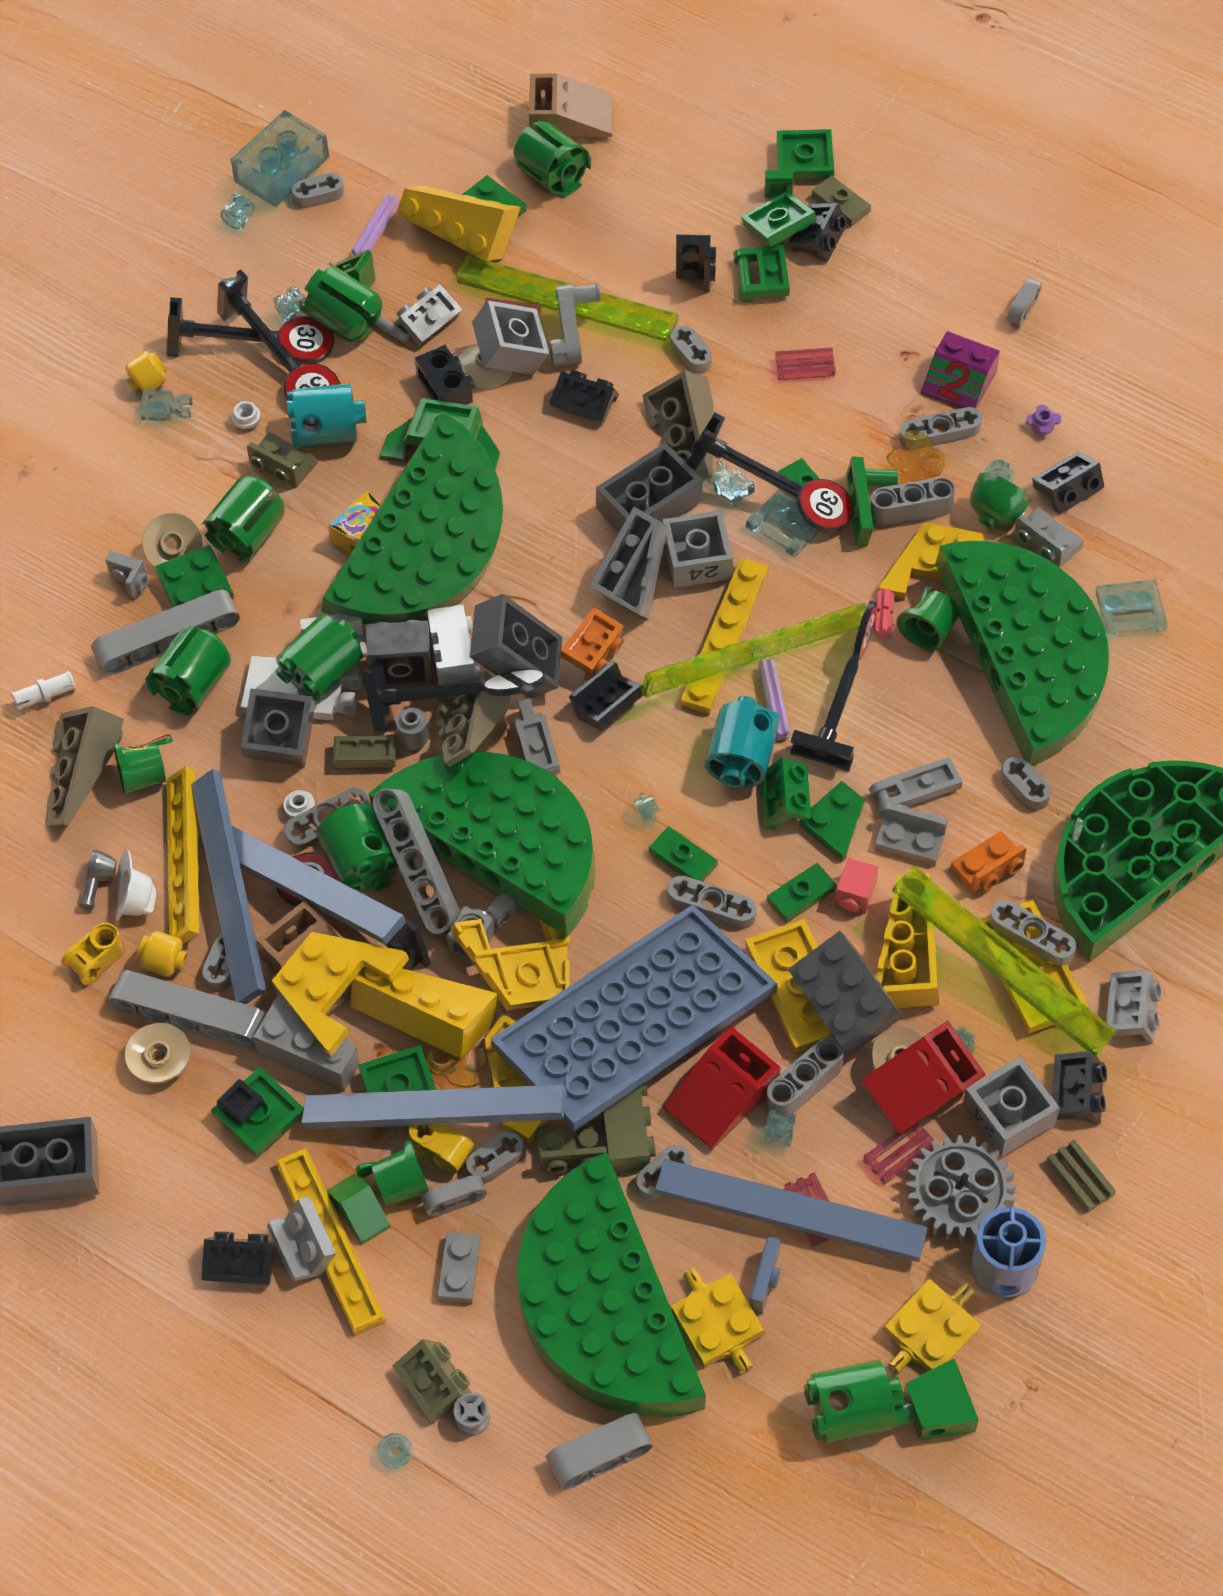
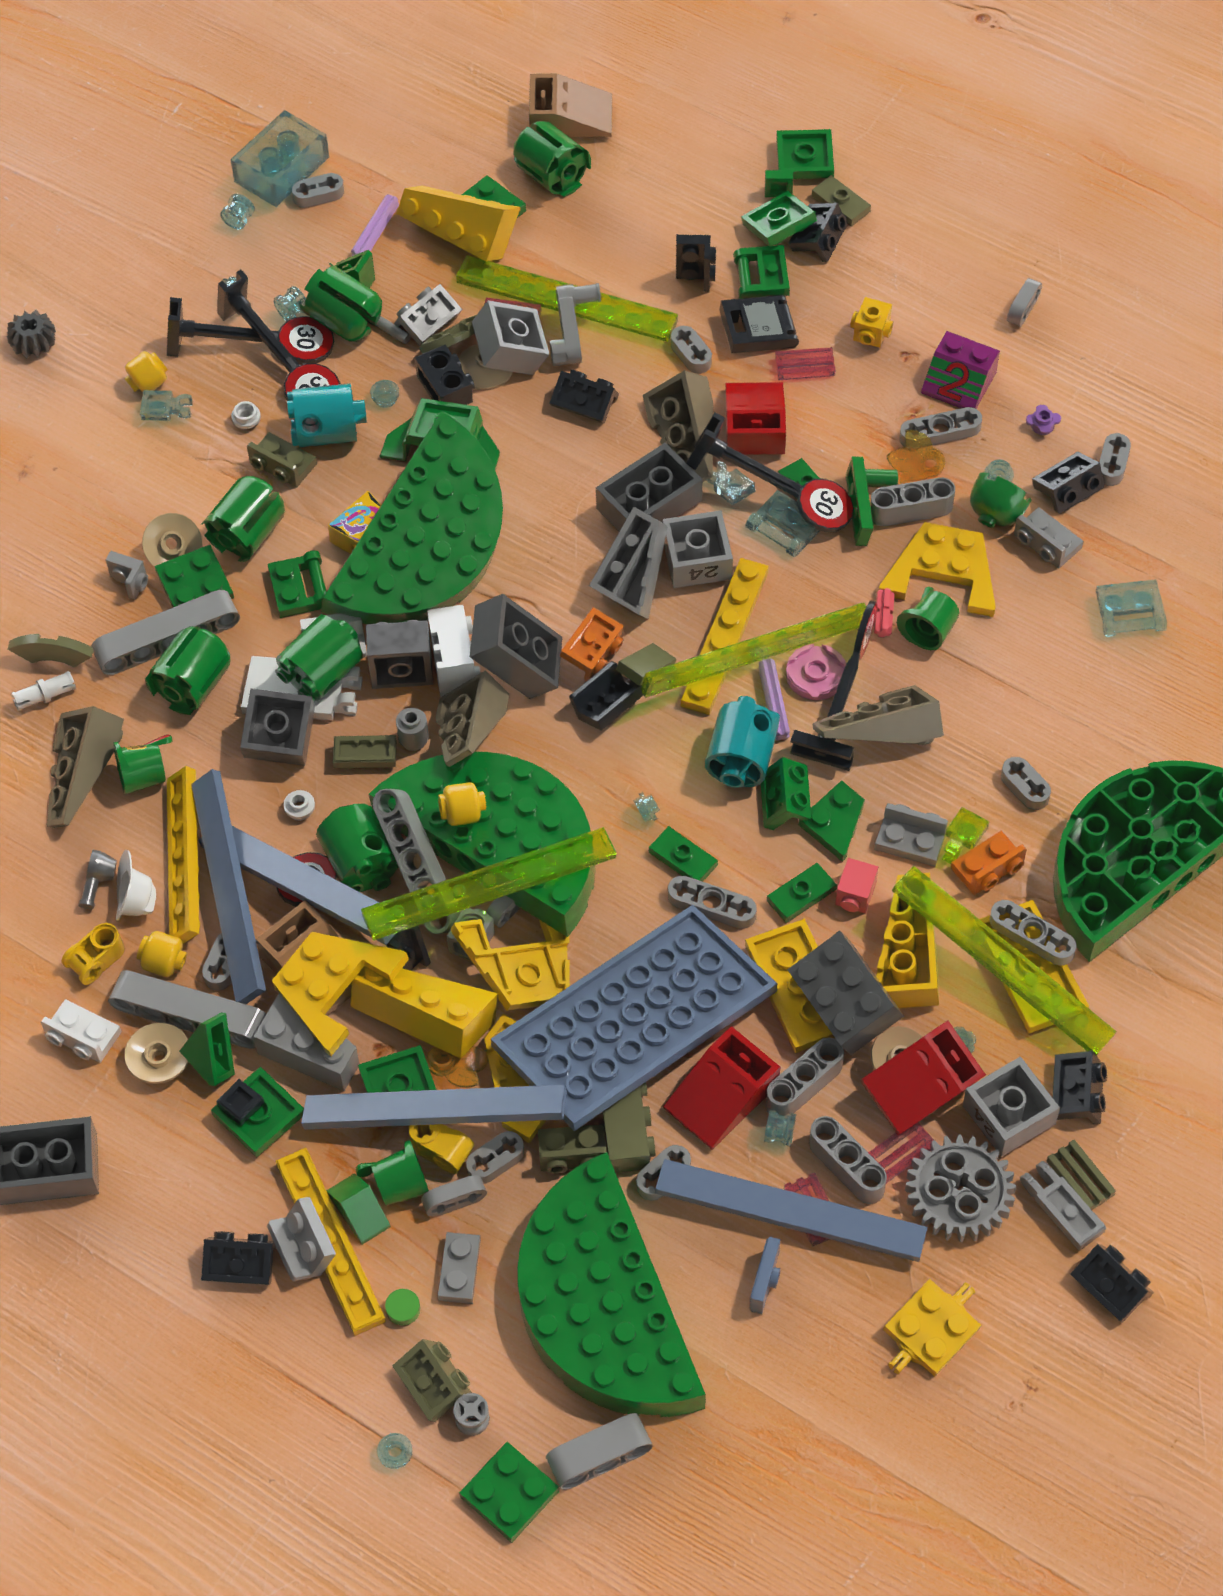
(31, 333): none -> dark grey gear
(63, 650): none -> olive tile
(81, 1031): none -> white bracket
(211, 1050): none -> green slope
(289, 585): none -> green plate
(301, 818): light grey beam -> none
(382, 697): black piece -> none
(384, 393): none -> clear light blue plate
(402, 1307): none -> bright green tile
(450, 336): none -> olive tile
(461, 804): none -> yellow head
(488, 883): none -> clear neon green tile
(509, 1492): none -> green plate
(536, 738): light grey hinge -> none
(644, 661): none -> olive tile
(718, 1320): yellow plate -> none
(756, 417): none -> red slope
(765, 322): none -> black container
(815, 671): none -> bright pink tile
(851, 1174): none -> light grey beam
(865, 1396): green cylinder -> none
(872, 322): none -> yellow brick
(899, 717): none -> dark tan wedge
(917, 784): light grey plate -> none
(938, 1404): green torso -> none
(963, 831): none -> clear neon green plate
(1008, 1252): medium blue cylinder -> none
(1033, 639): green brick -> none
(1064, 1206): none -> light grey hinge
(1112, 1281): none -> black bracket
(1119, 460): none -> light grey beam
(1134, 1004): light grey bracket -> none

